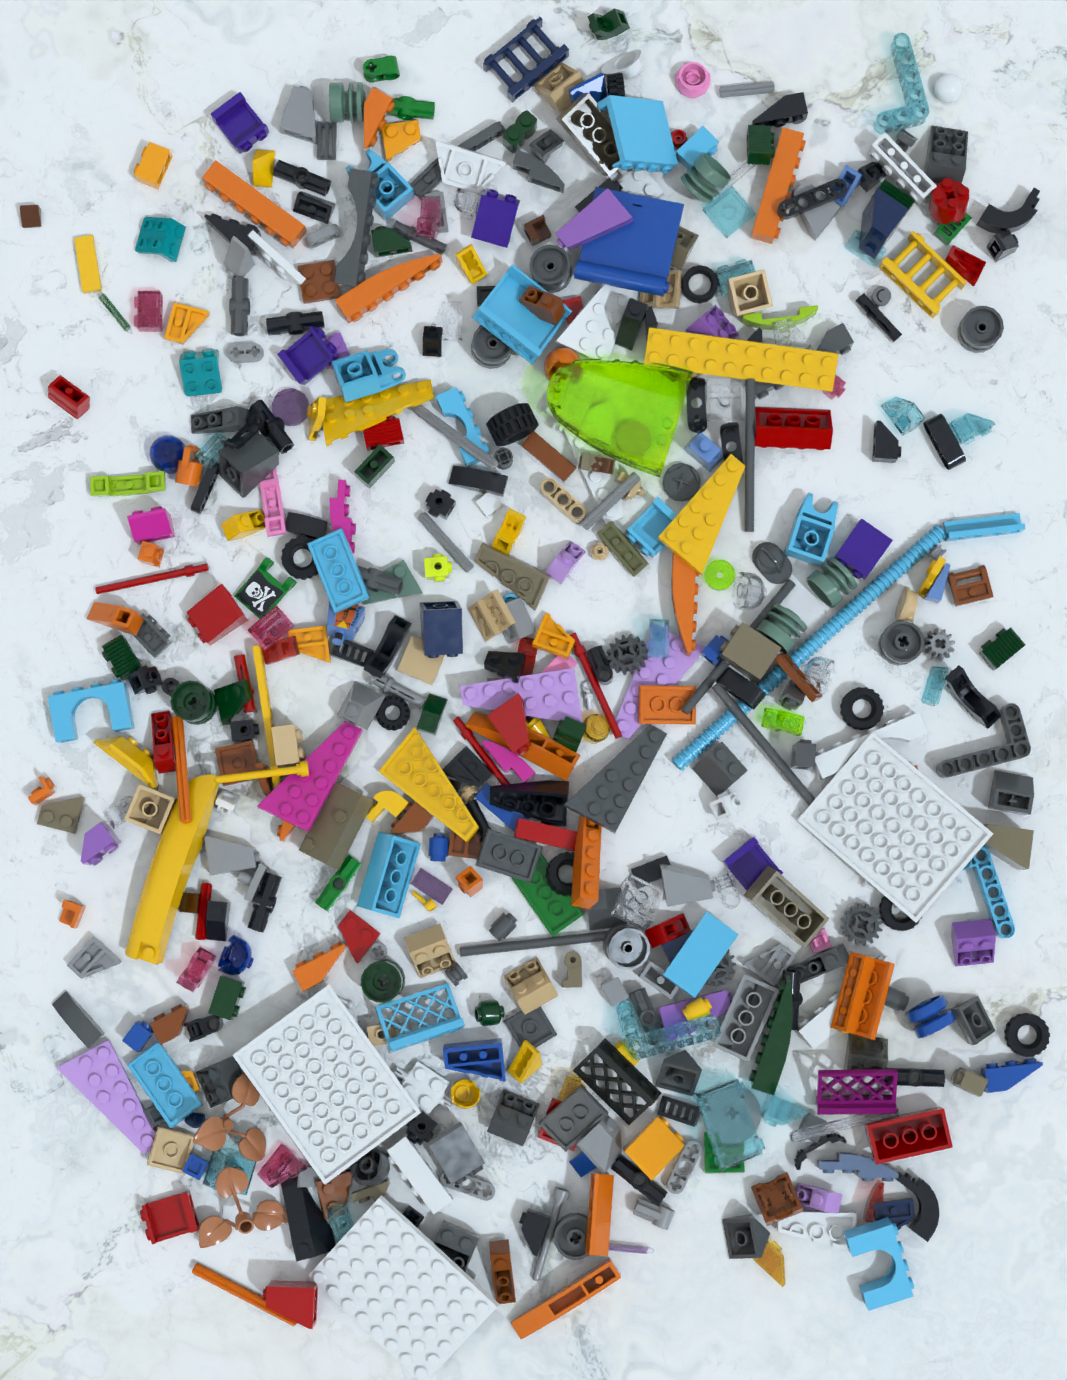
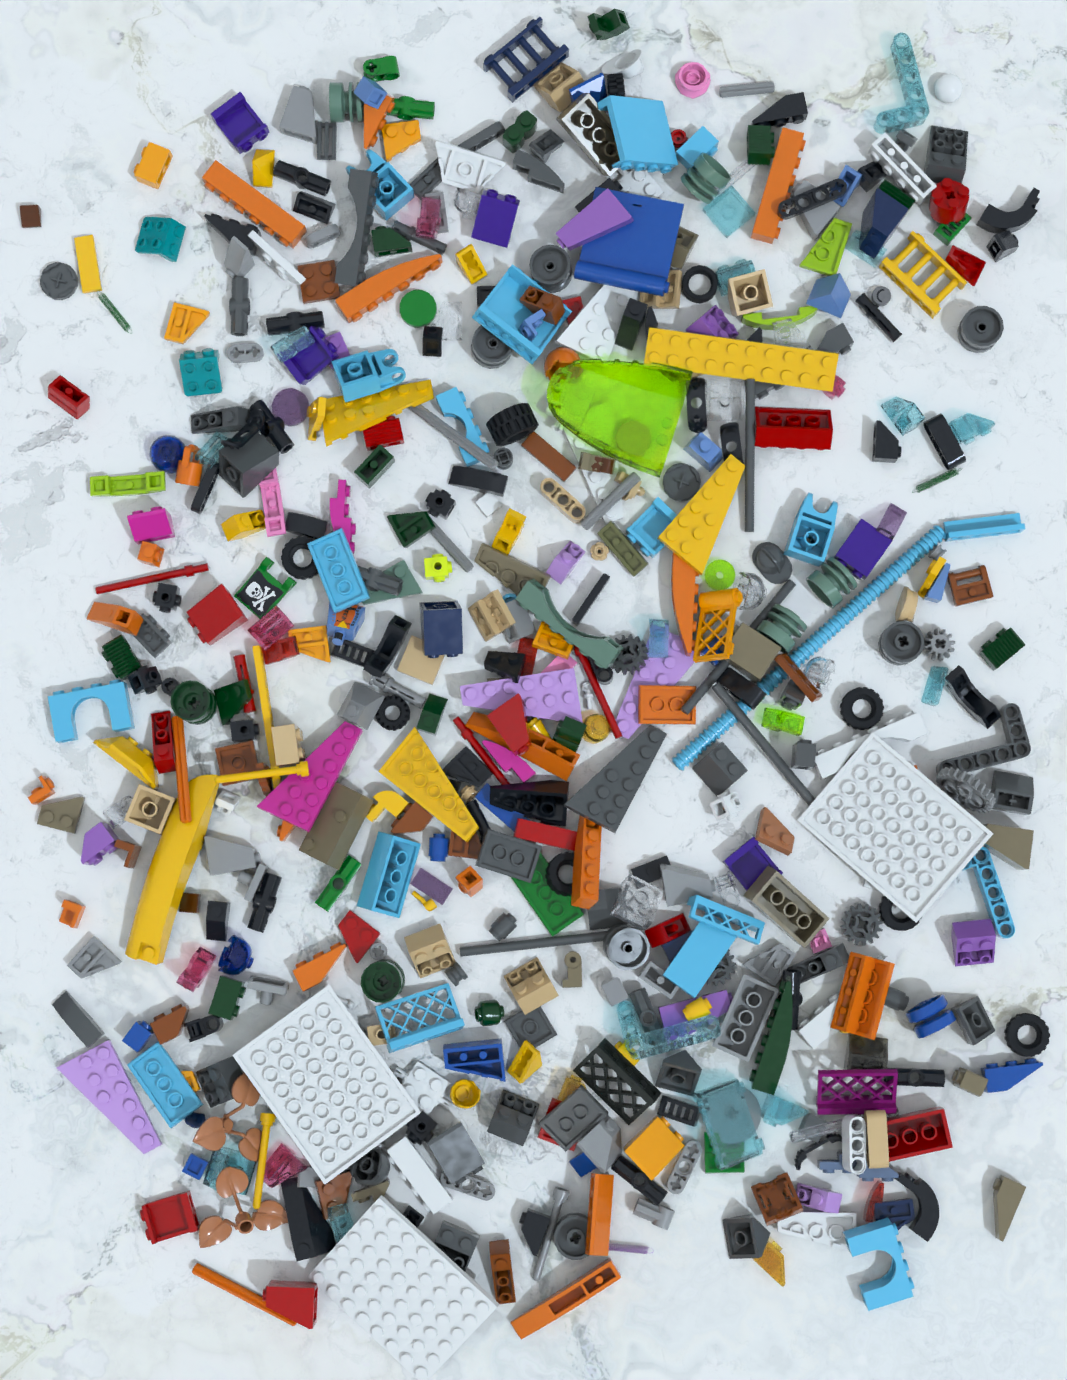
(59, 281): none -> dark grey tile
(133, 853): none -> dark orange panel
(149, 311): clear pink brick -> none
(153, 1116): dark grey tile -> none
(164, 591): none -> black brick
(170, 1149): tan tile -> none
(205, 896): red axle -> none
(267, 988): none -> light grey tile
(267, 1121): none -> yellow piece
(292, 344): none -> clear light blue slope
(370, 92): none -> medium blue panel
(411, 526): none -> dark green wing
(418, 308): none -> green tile
(531, 323): none -> medium blue bracket
(537, 230): reddish brown panel -> none
(538, 600): none -> sand green arch
(590, 599): none -> black tile
(712, 603): none -> light orange piece
(728, 915): none -> medium azure fence
(774, 833): none -> nougat wing
(828, 250): none -> lime wing
(830, 295): none -> medium blue slope
(848, 1136): none -> white beam
(876, 1139): none -> tan beam
(891, 521): none -> clear purple tile
(937, 480): none -> green piece
(965, 789): none -> light grey gear
(1006, 1200): none -> dark tan slope

